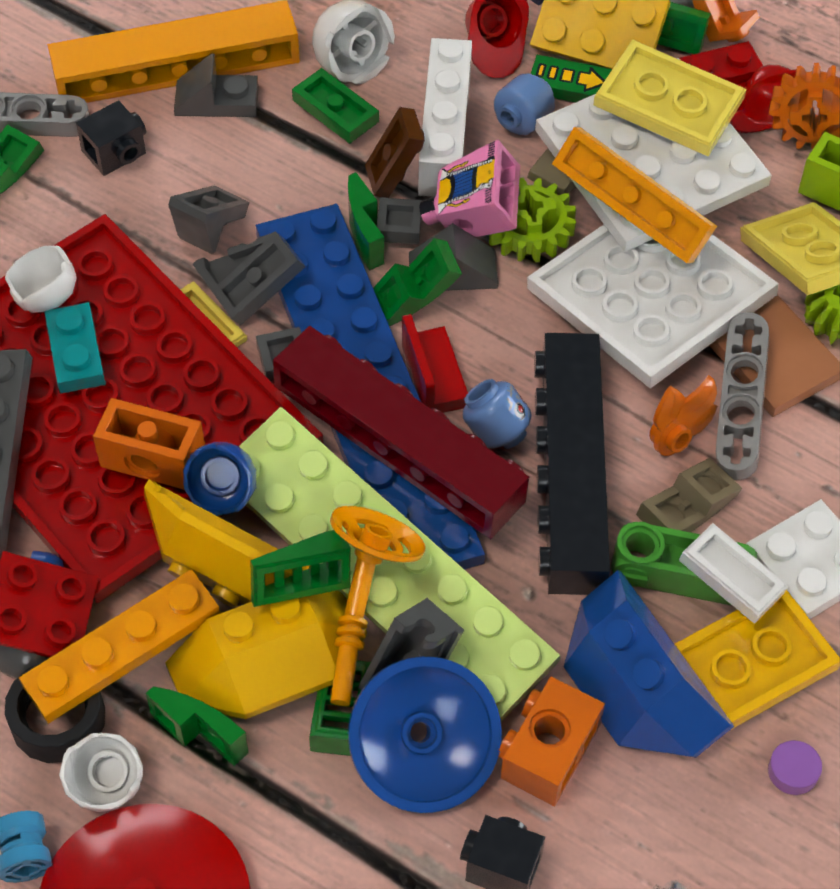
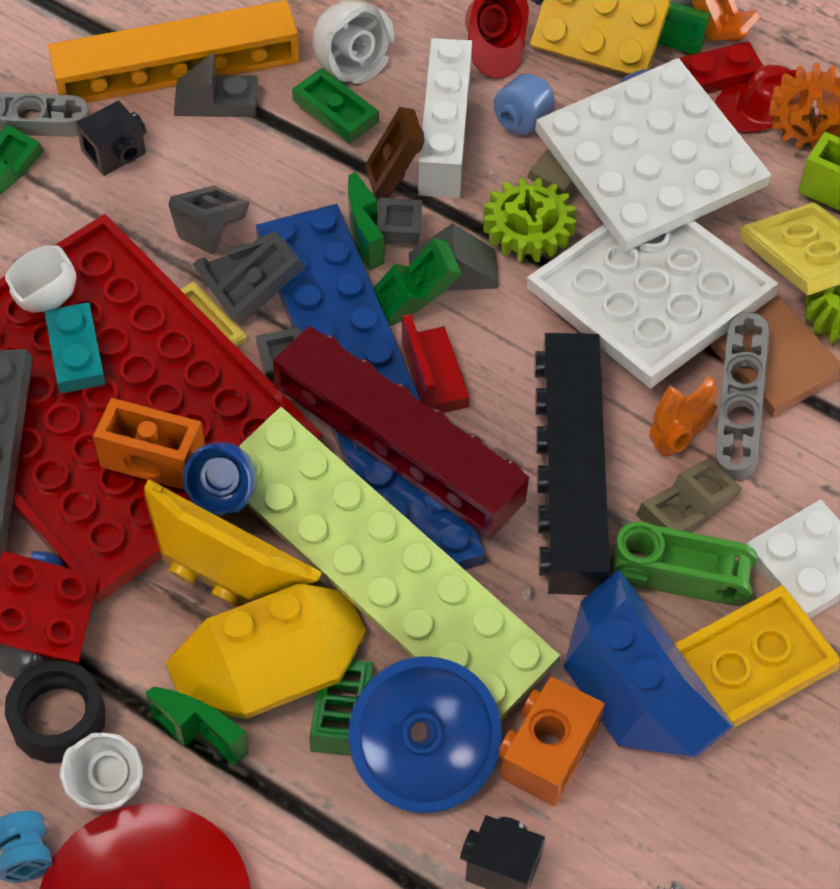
(119, 646): light orange plate -> none
(318, 579): green slope -> none
(371, 549): light orange dish -> none
(415, 633): dark grey hinge -> none
(477, 192): bright pink torso -> none
(496, 414): medium blue head -> none
(570, 79): green tile -> none
(634, 195): light orange plate -> none
(670, 97): light yellow tile -> none
(733, 573): white tile -> none
(794, 767): medium lavender tile -> none

